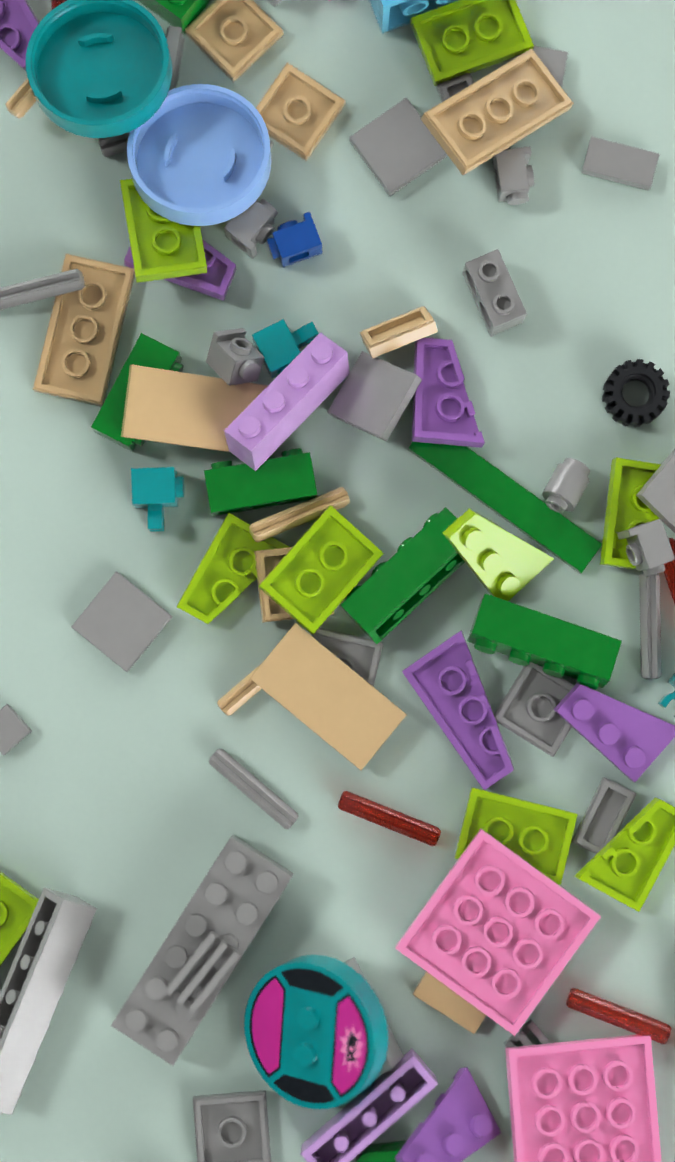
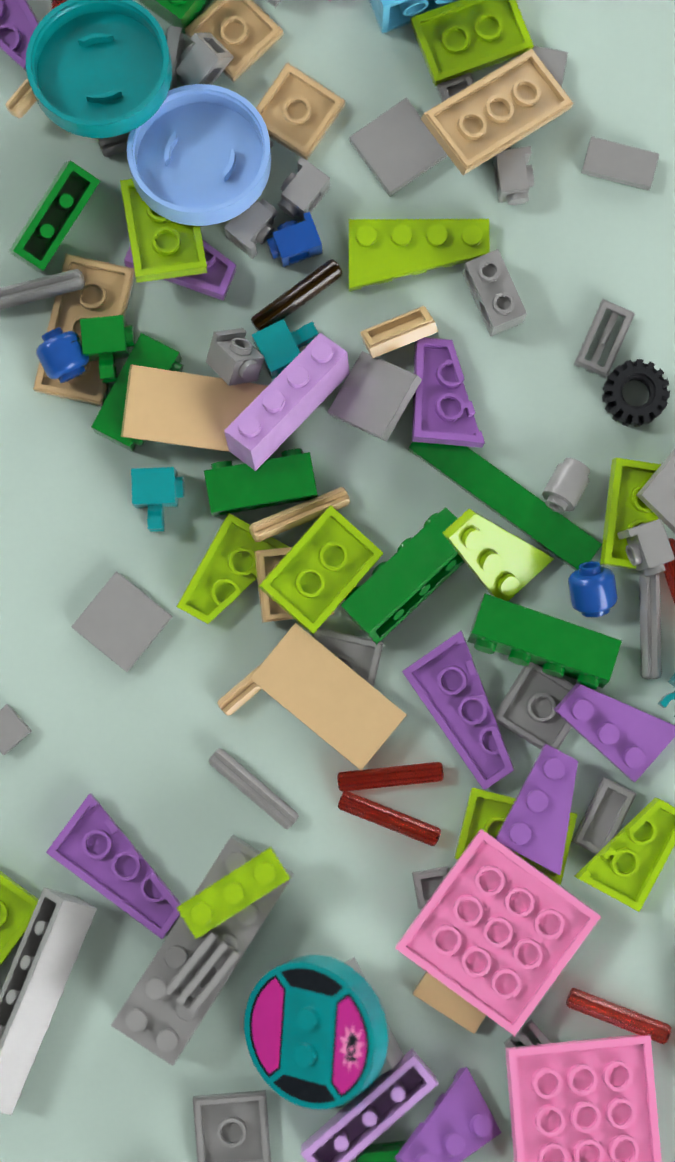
(54, 216): none -> green brick
(62, 355): none -> blue head
(105, 341): none -> green brick
(109, 862): none -> medium lavender wing
(203, 60): none -> light grey brick
(233, 892): none -> lime plate
(297, 295): none -> dark brown axle
(303, 189): none -> light grey brick
(390, 776): none -> clear red axle
(404, 247): none -> lime wing
(427, 882): none -> light grey tile
(542, 810): none -> medium lavender wing
(592, 366): none -> light grey tile
(592, 589): none -> blue head

